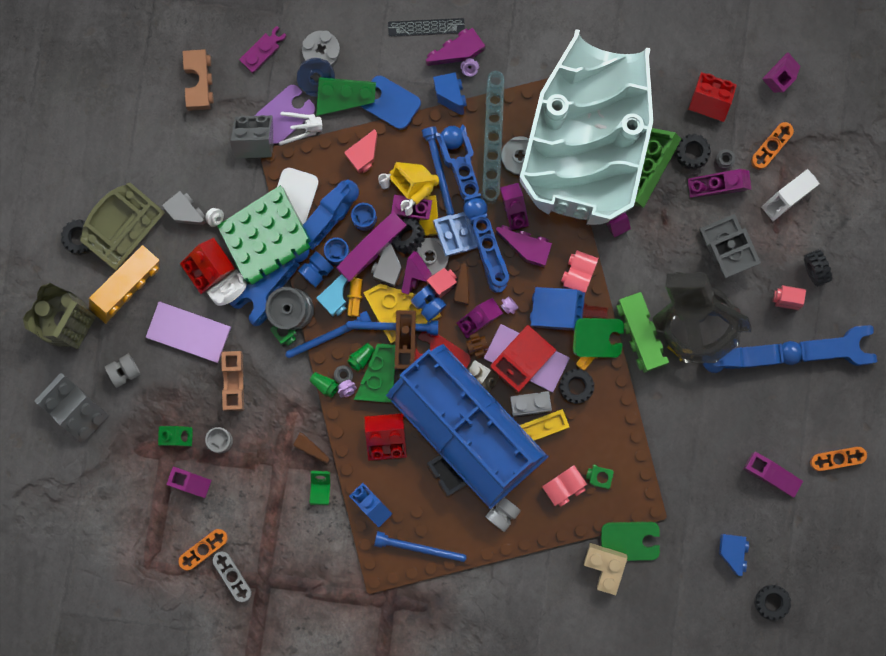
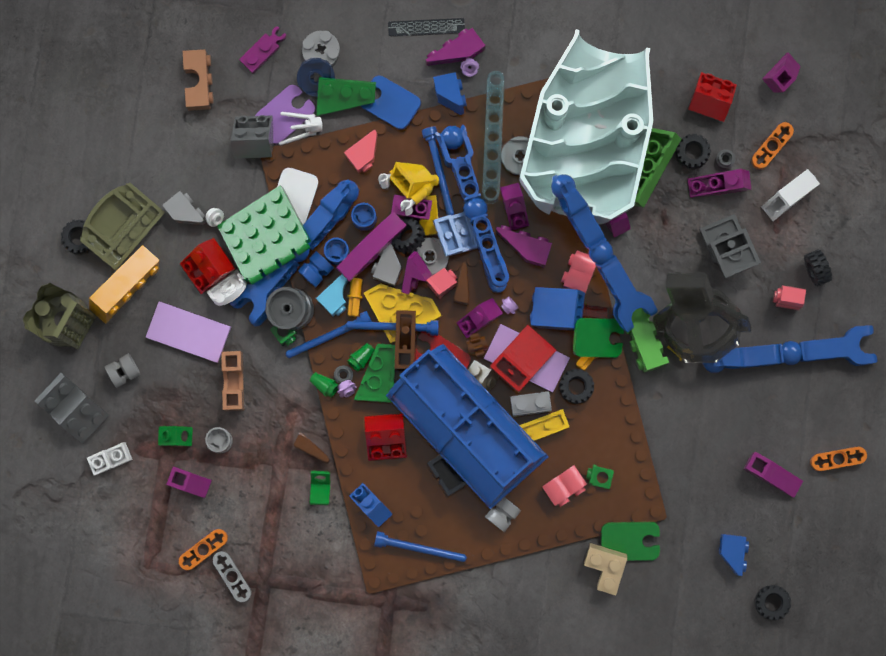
(109, 458): none -> white slope
(434, 306): blue wheel -> none
(601, 253): none -> blue piece

